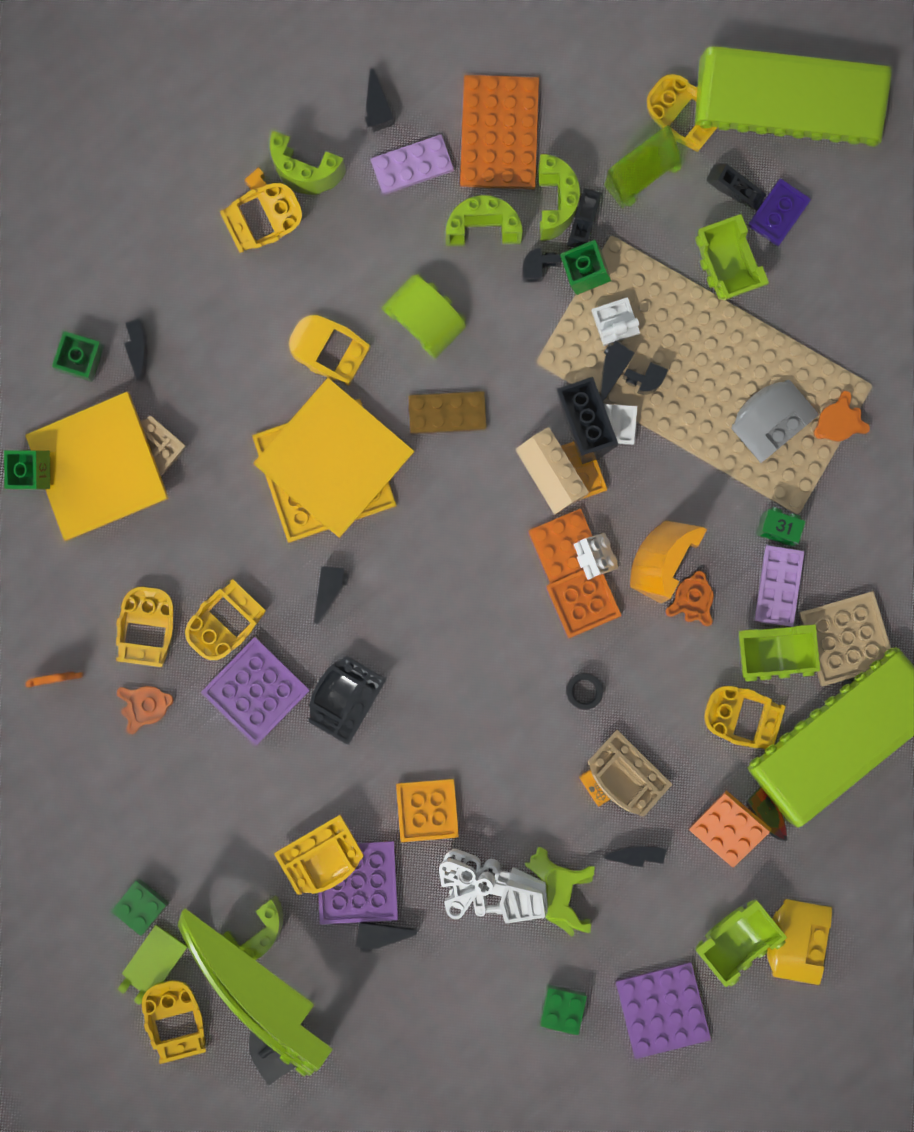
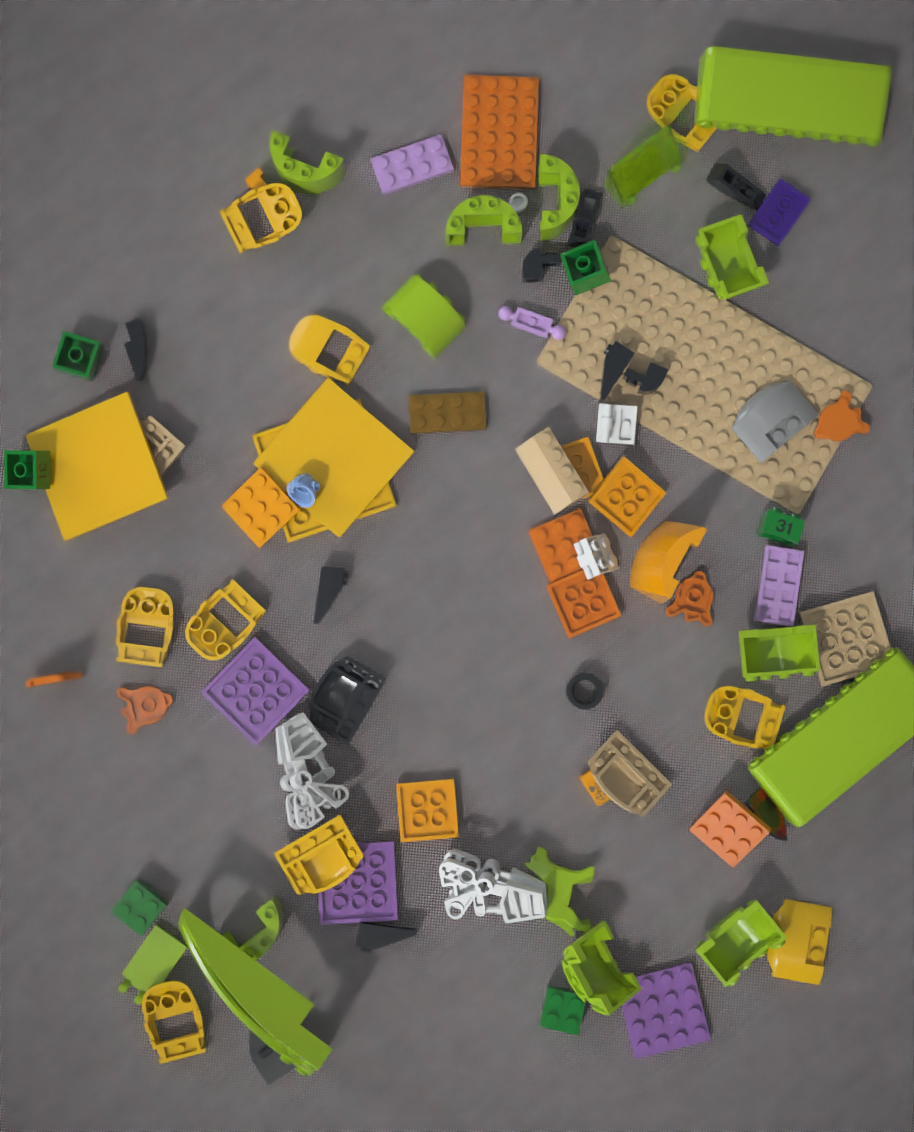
(261, 507): none -> light orange plate
(297, 742): none -> white piece
(303, 490): none -> light blue helmet
(377, 108): black slope -> none
(518, 202): none -> white tile
(532, 322): none -> lavender plate
(587, 419): black slope -> none
(596, 974): none -> lime cylinder
(615, 321): white plate -> none
(626, 496): none -> light orange plate
(637, 854): black slope -> none

